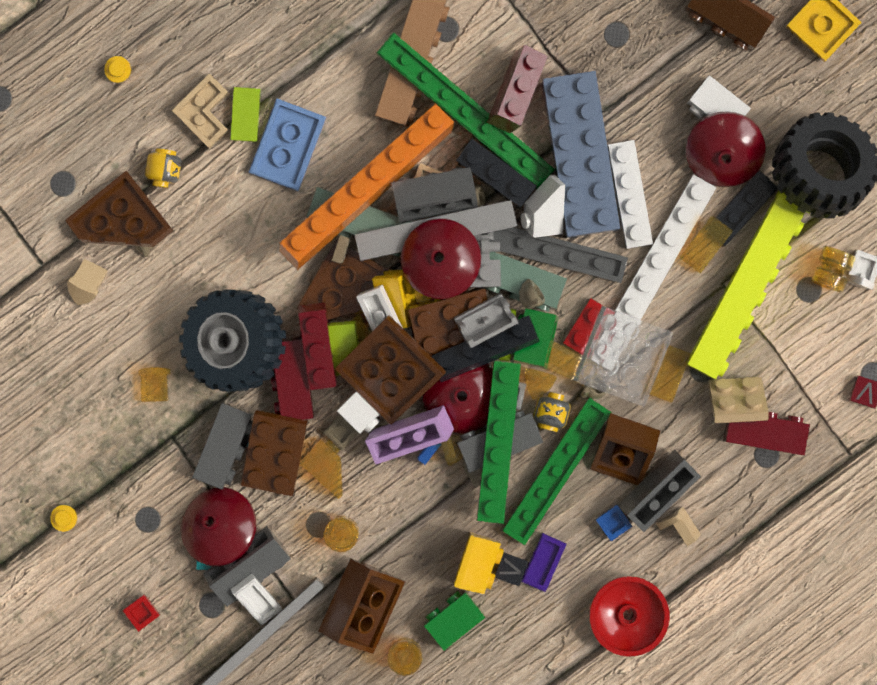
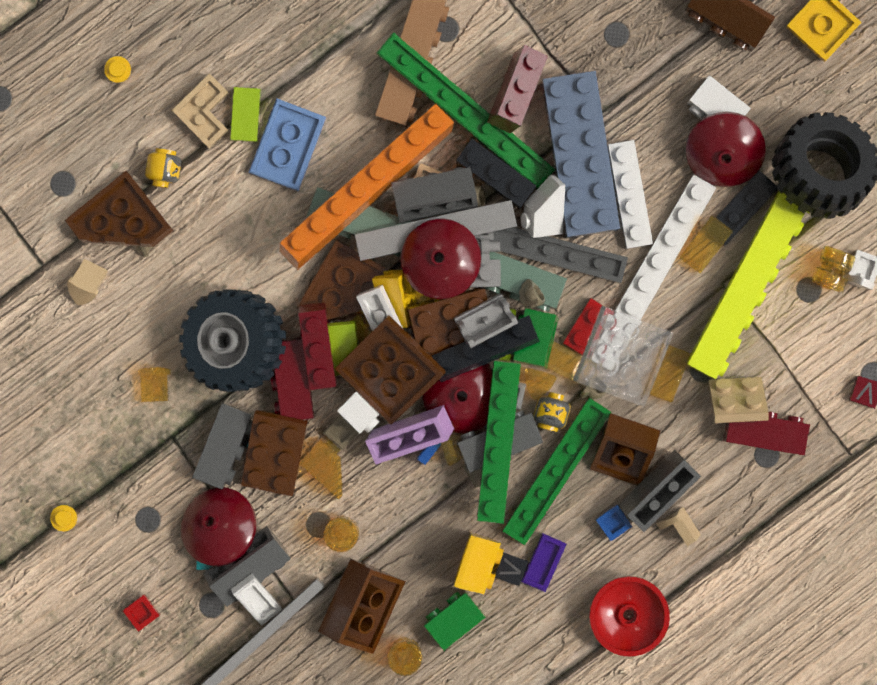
(341, 250): dark tan tile -> none

